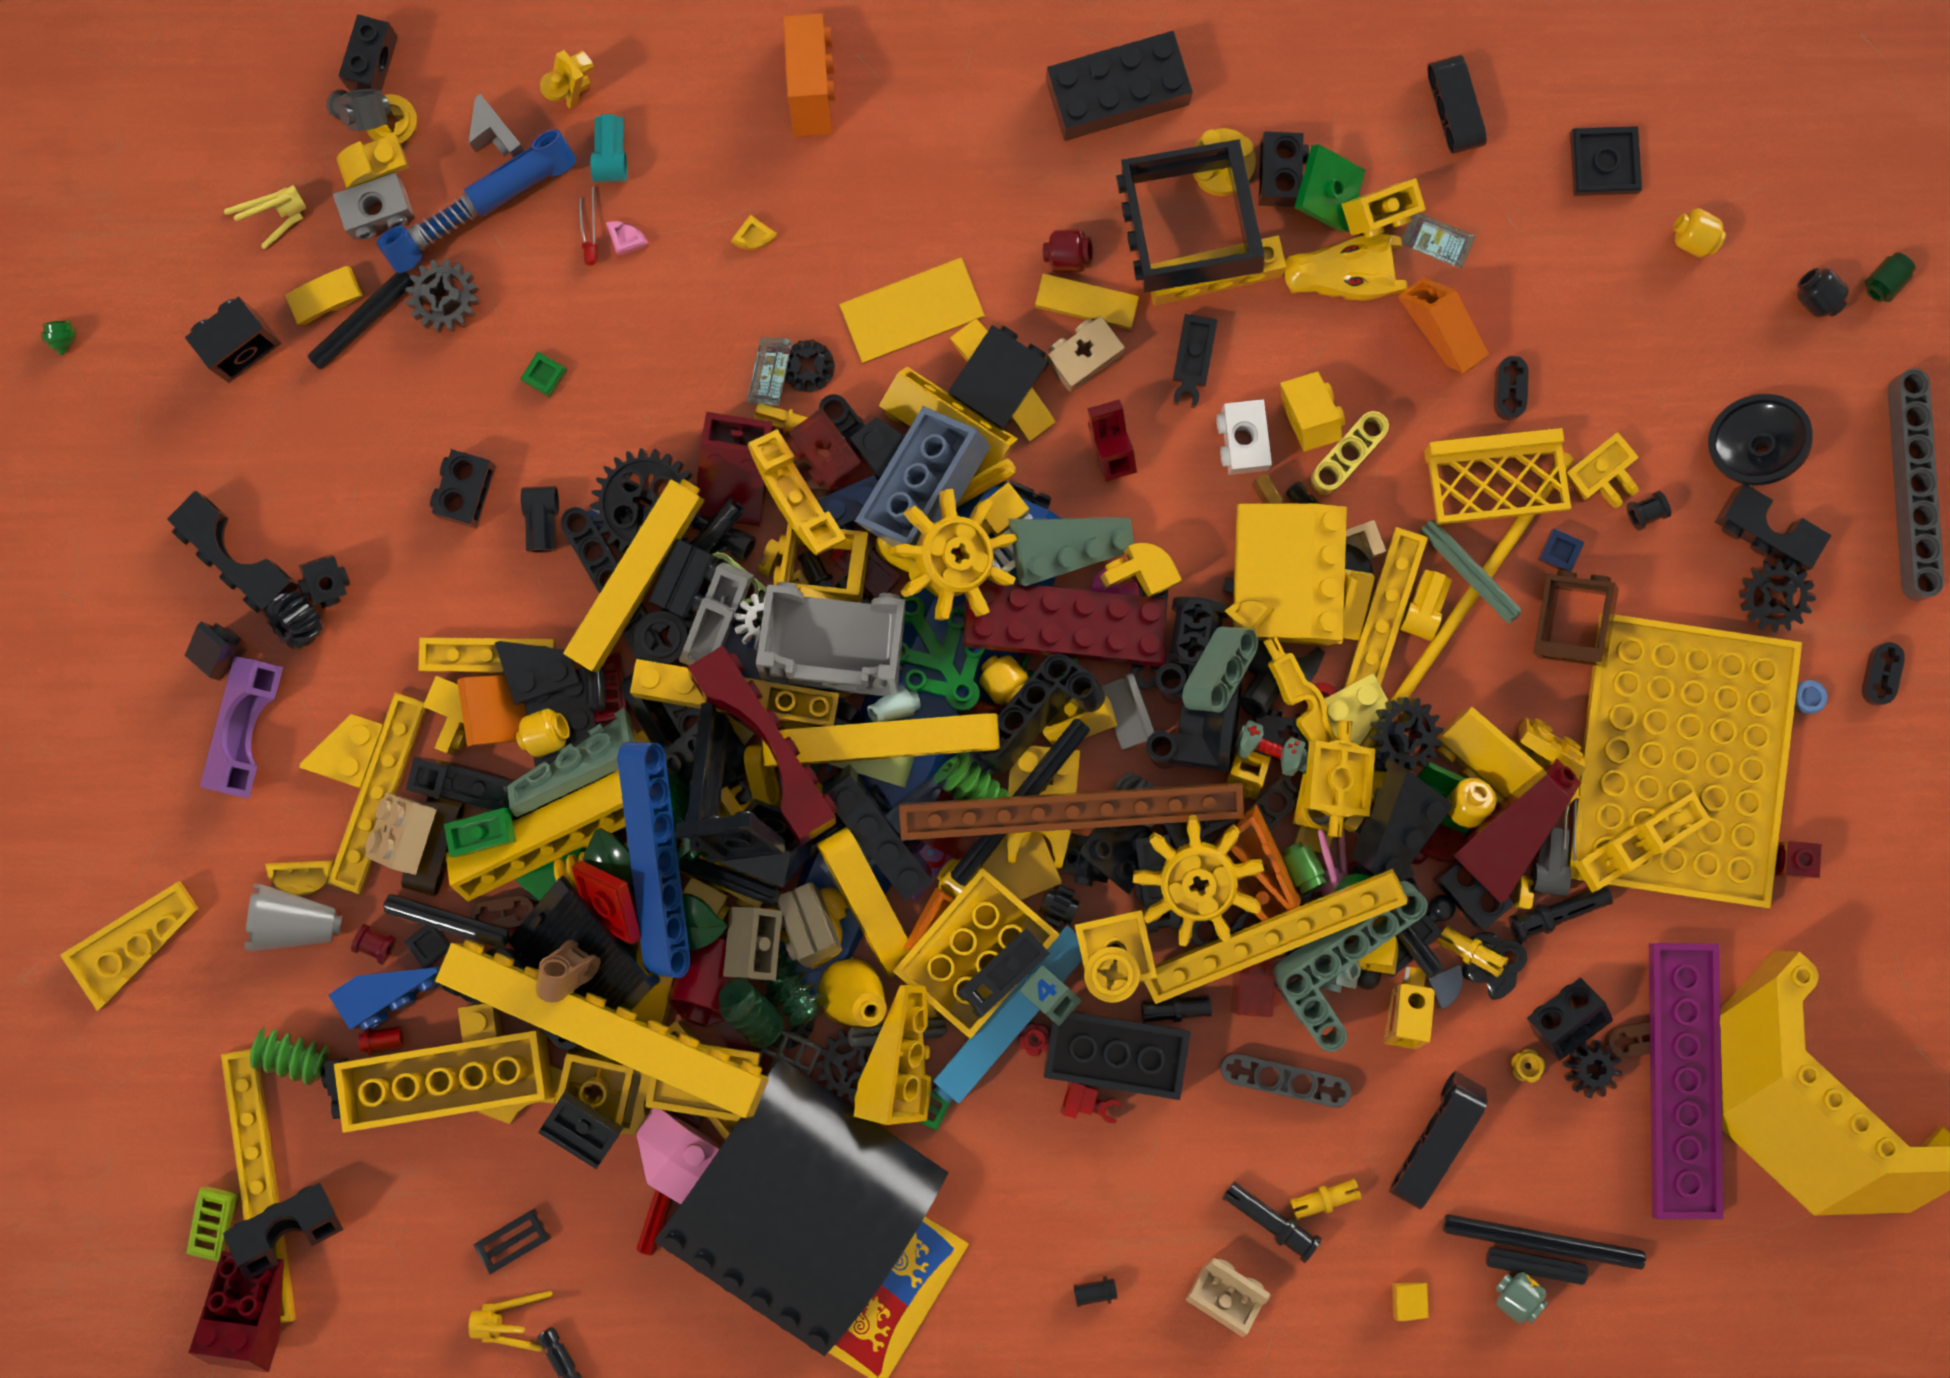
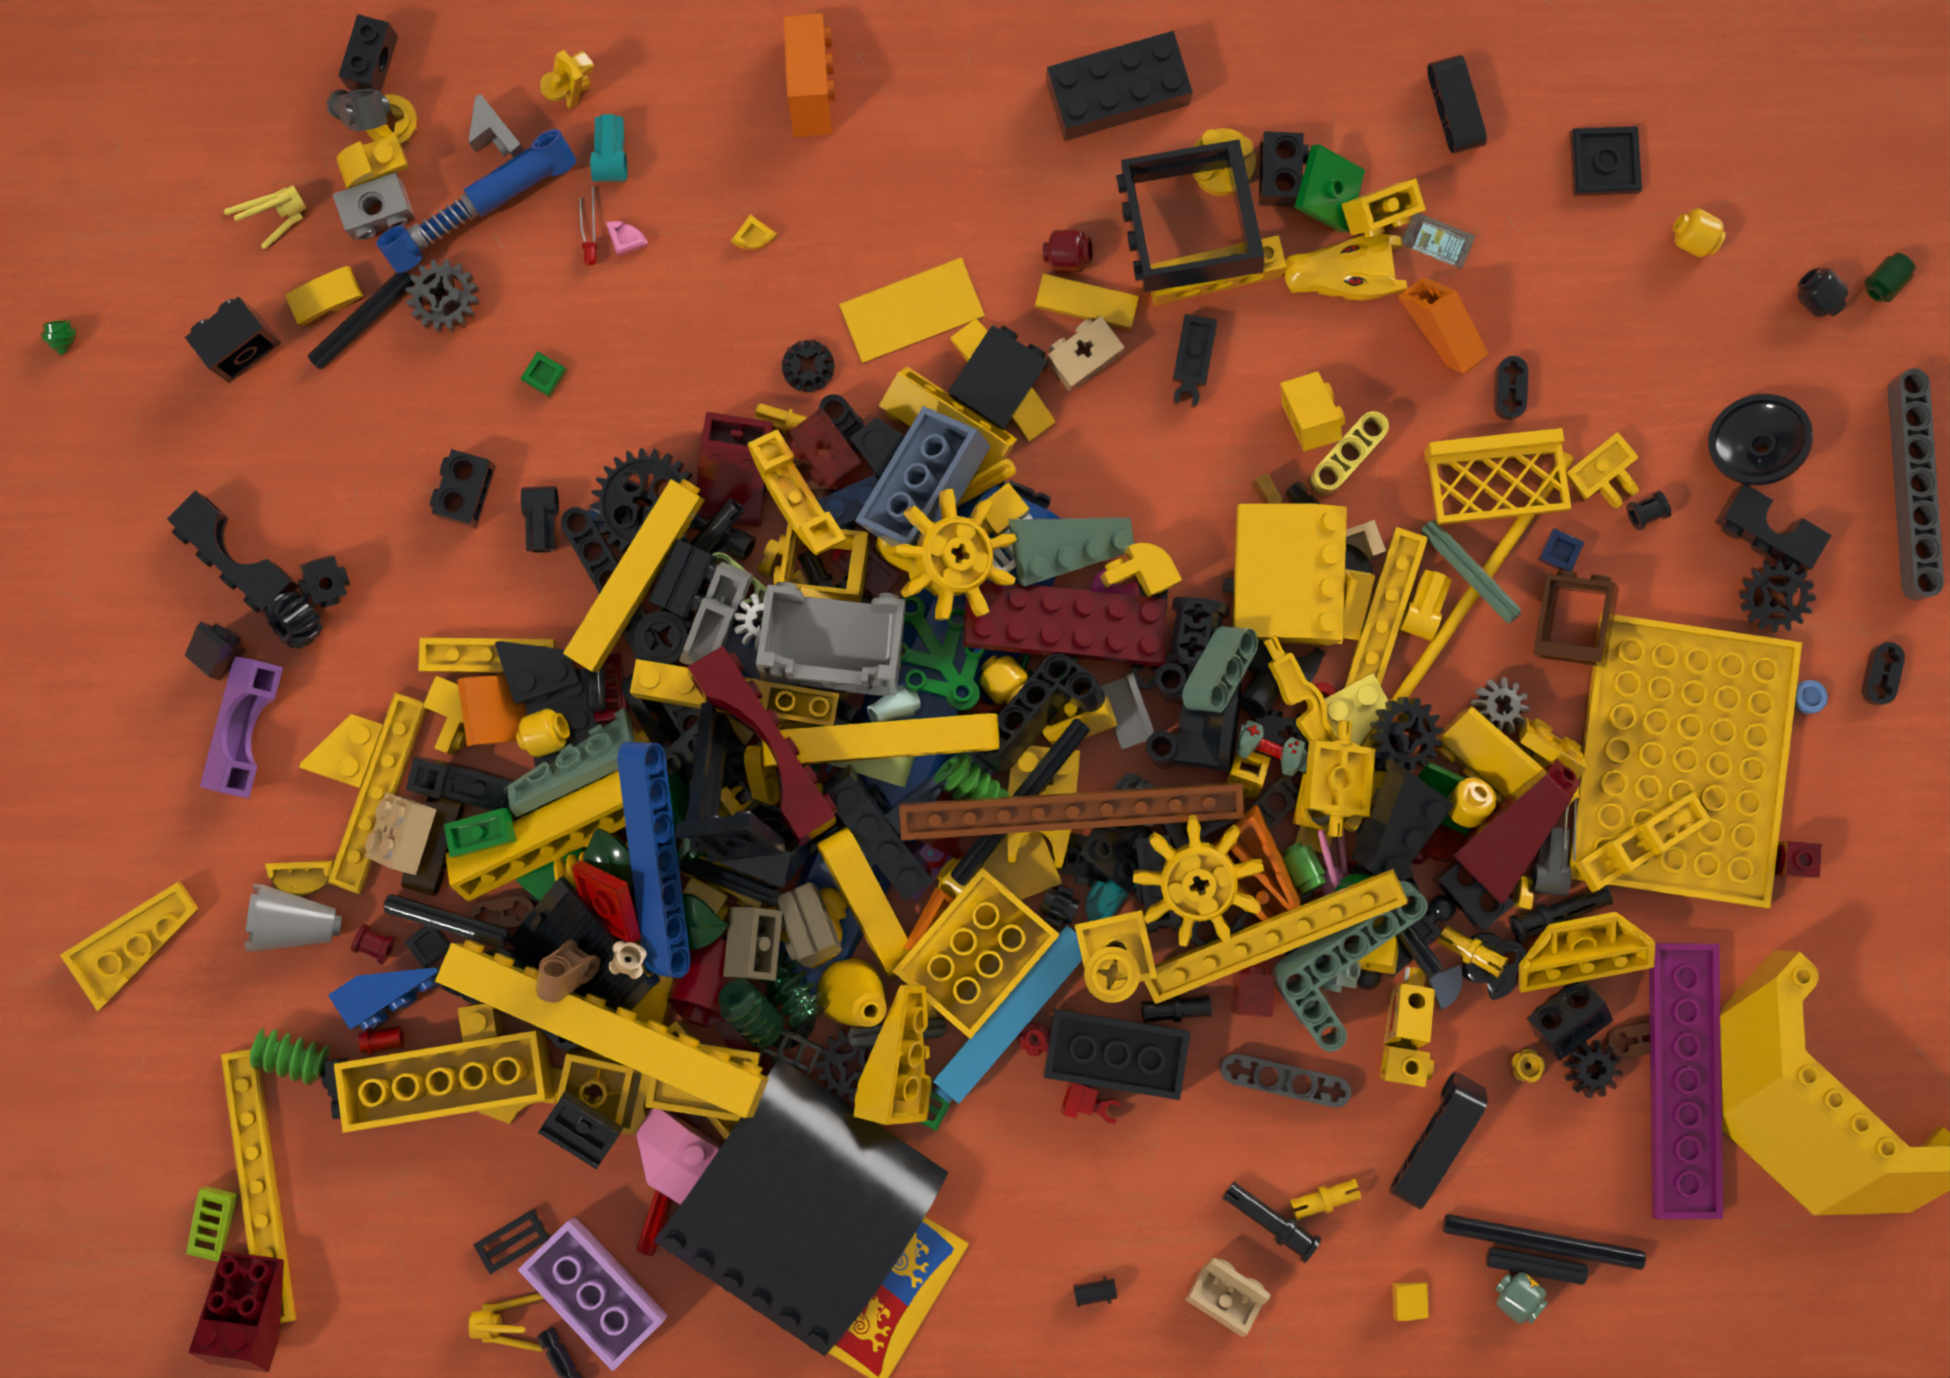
(255, 1239): black arch -> none
(593, 1293): none -> lavender brick
(634, 952): none -> tan plate
(769, 371): clear light blue tile -> none
(1004, 972): black plate -> none
(1050, 995): sand green brick -> none
(1104, 900): none -> teal tile
(1111, 440): dark red brick -> none
(1247, 417): white brick -> none
(1249, 613): yellow tile -> none
(1406, 1066): none -> yellow brick
(1512, 704): none -> light grey gear
(1585, 951): none -> yellow wedge

